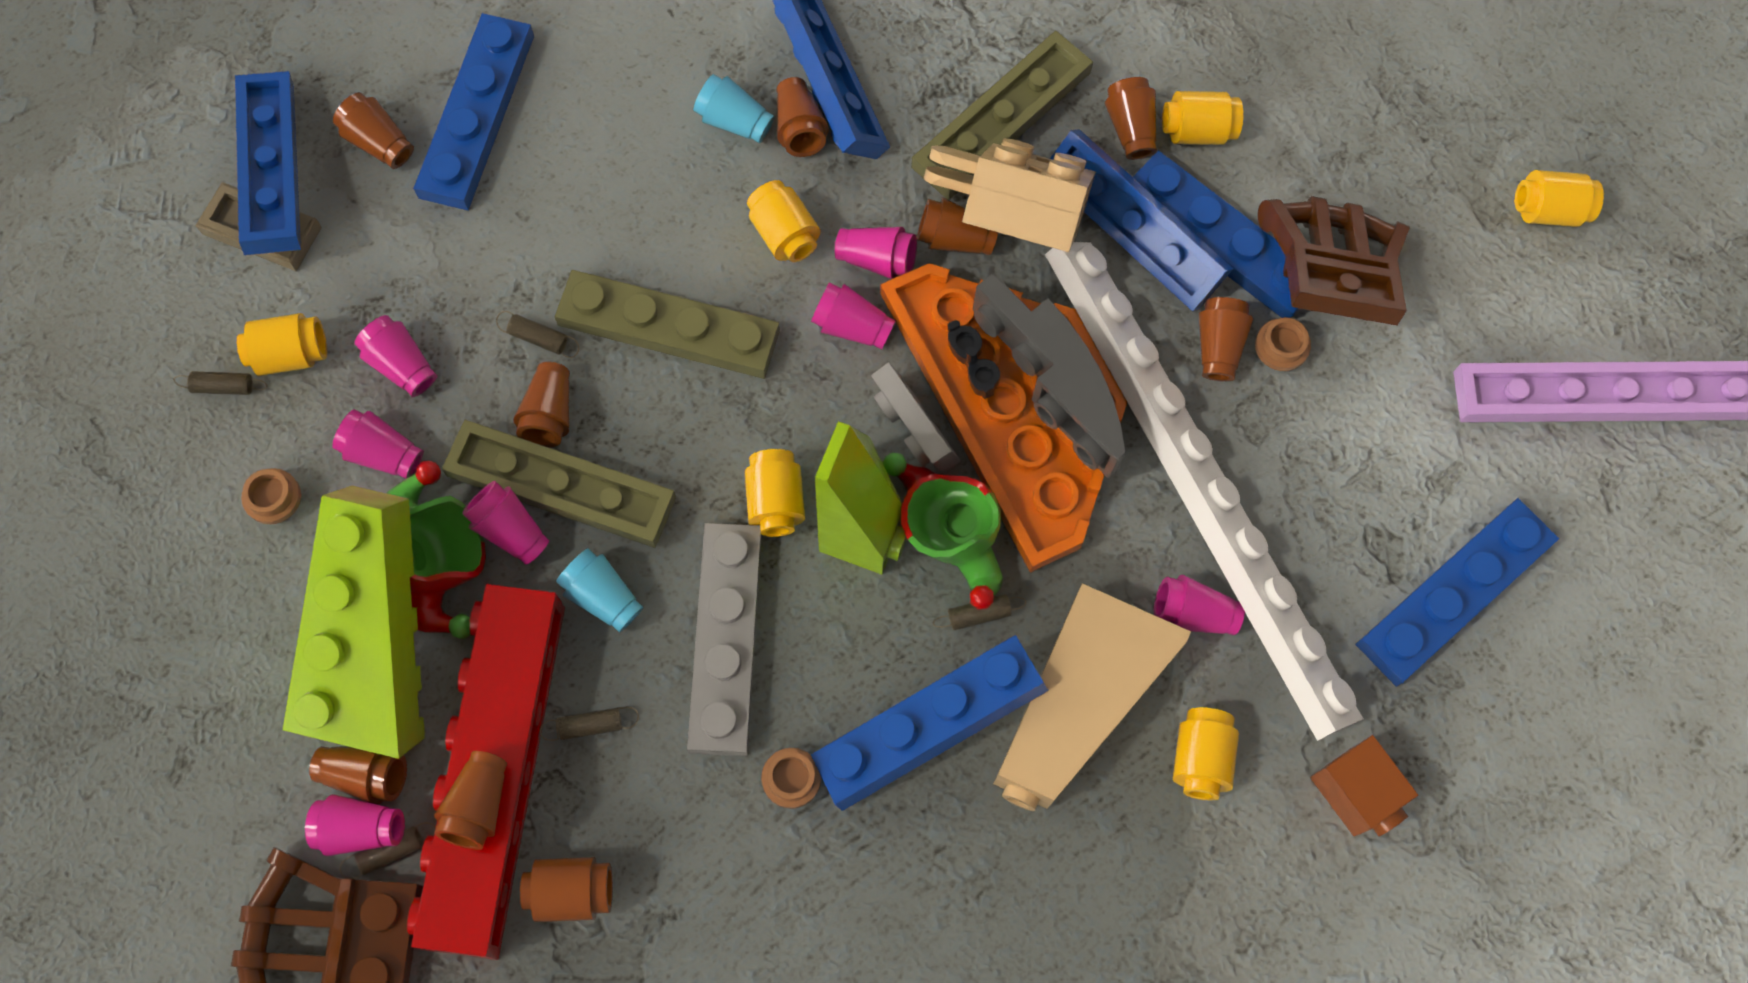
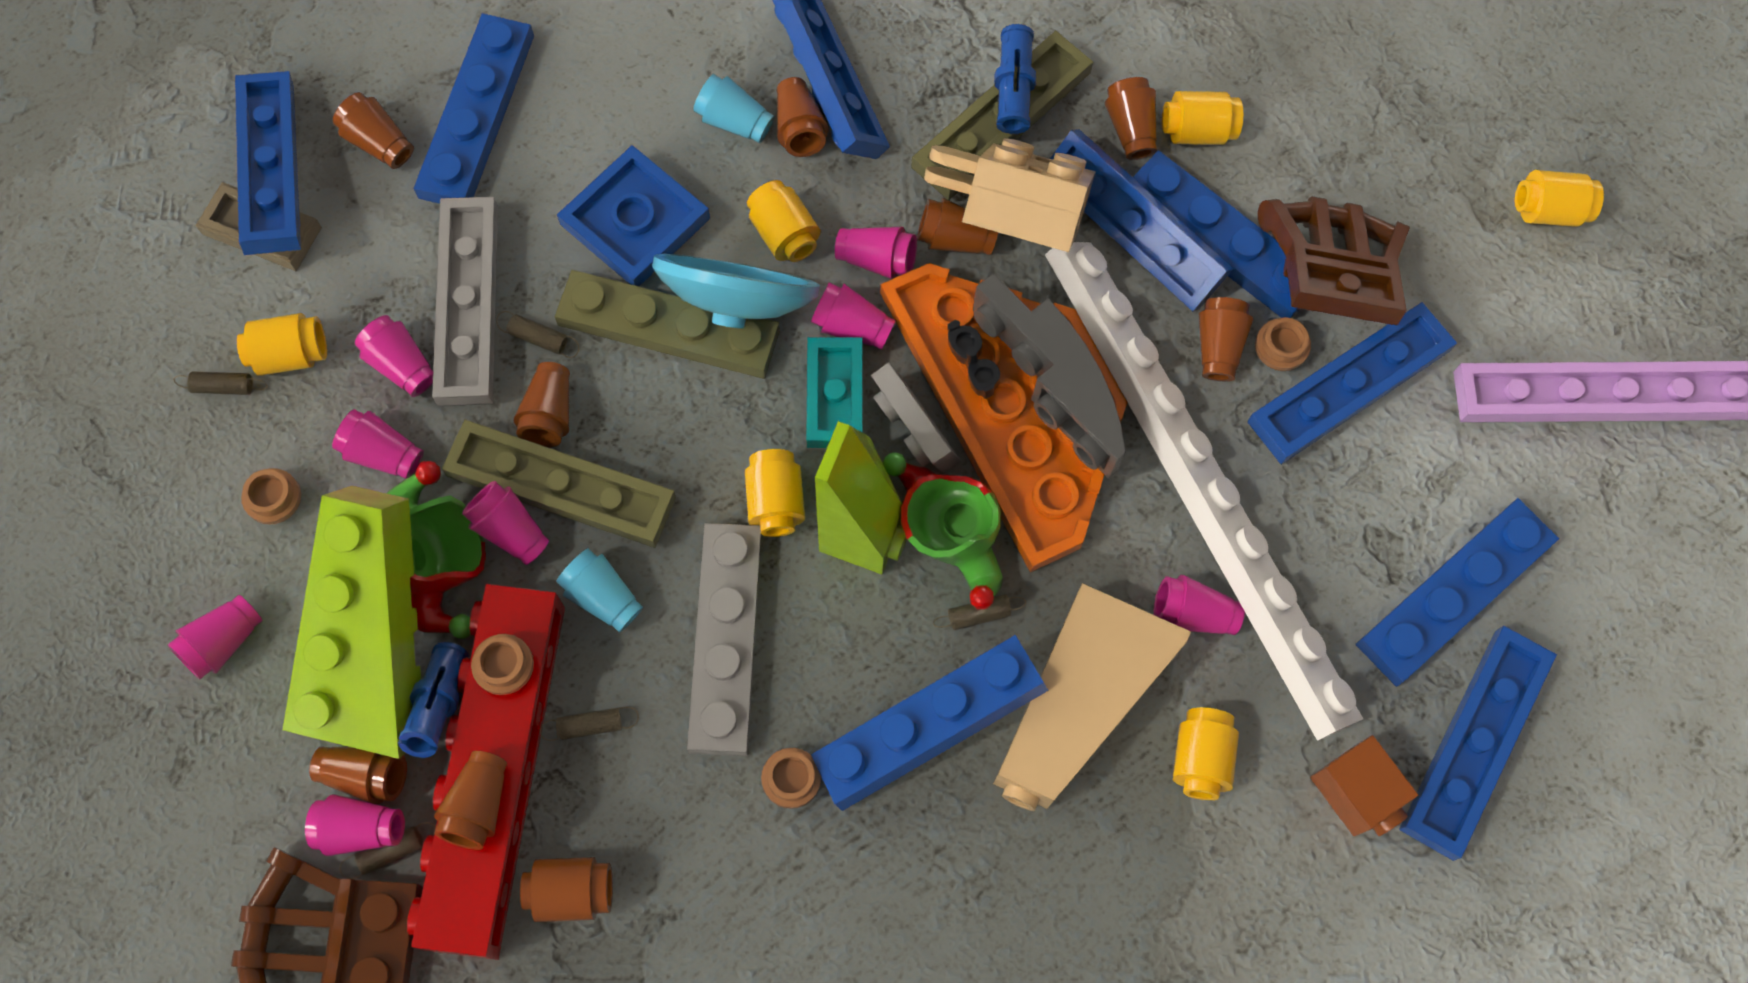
(214, 637): none -> dark pink cone
(427, 720): none -> blue pin
(465, 301): none -> light grey plate
(502, 664): none -> medium nougat plate
(633, 215): none -> blue plate
(733, 289): none -> medium azure dish
(832, 387): none -> teal plate
(1015, 106): none -> blue pin
(1351, 383): none -> blue plate
(1478, 743): none -> blue plate

